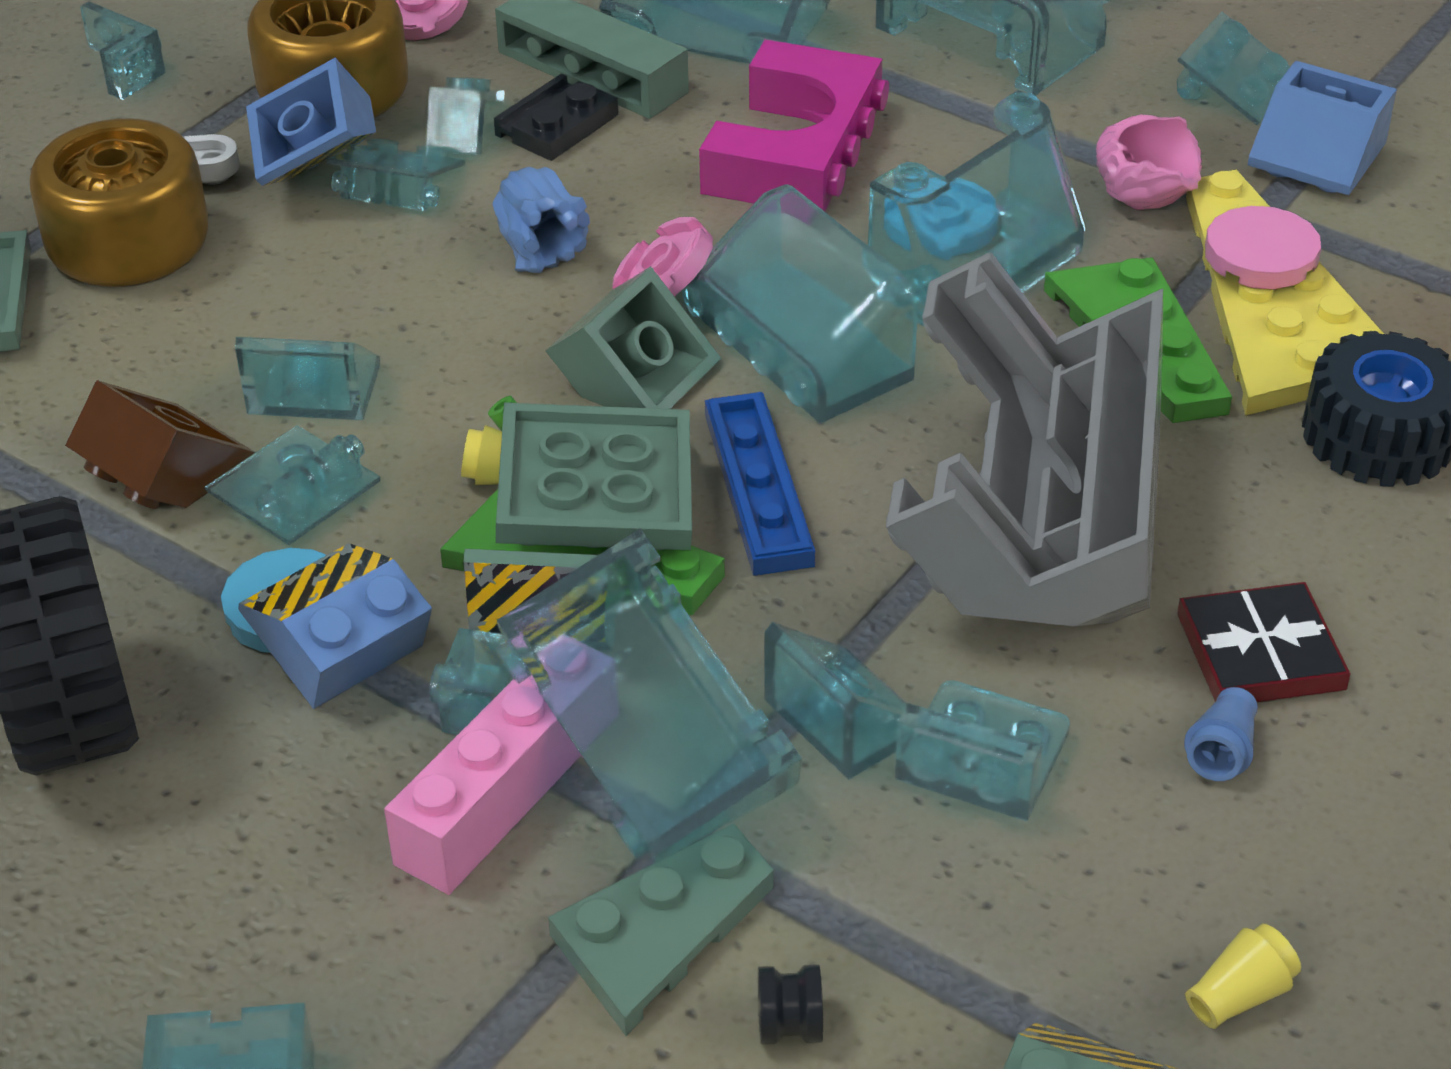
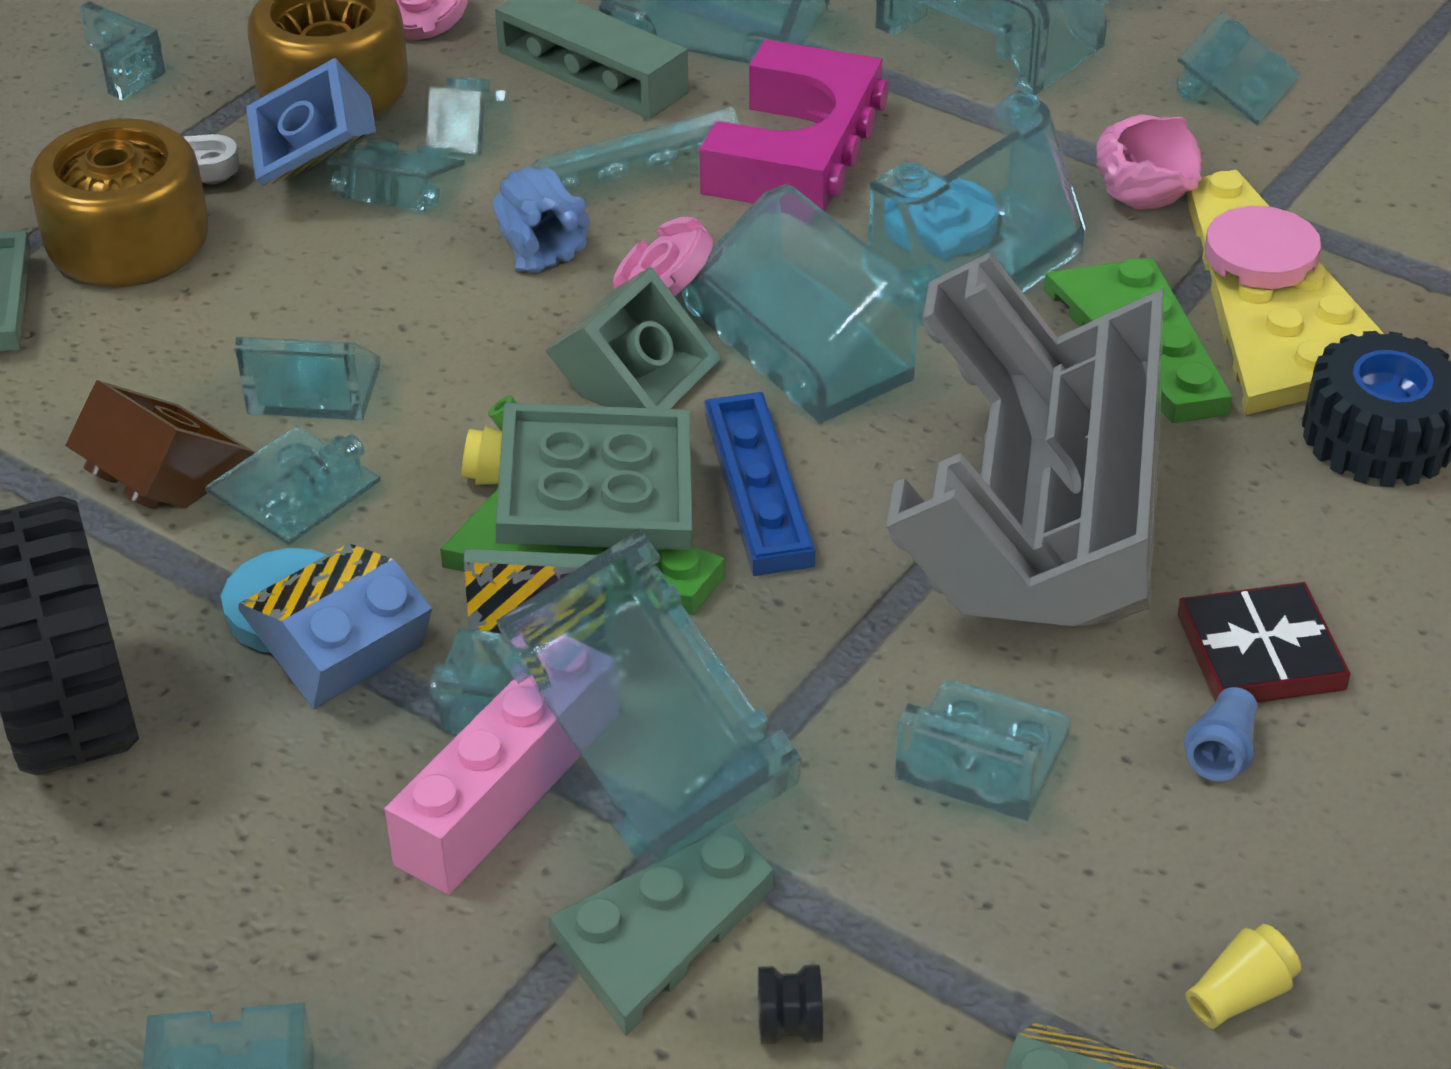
(556, 117): black plate -> none
(615, 155): none -> clear light blue plate
(830, 699): clear light blue slope -> none
(1323, 128): medium blue slope -> none

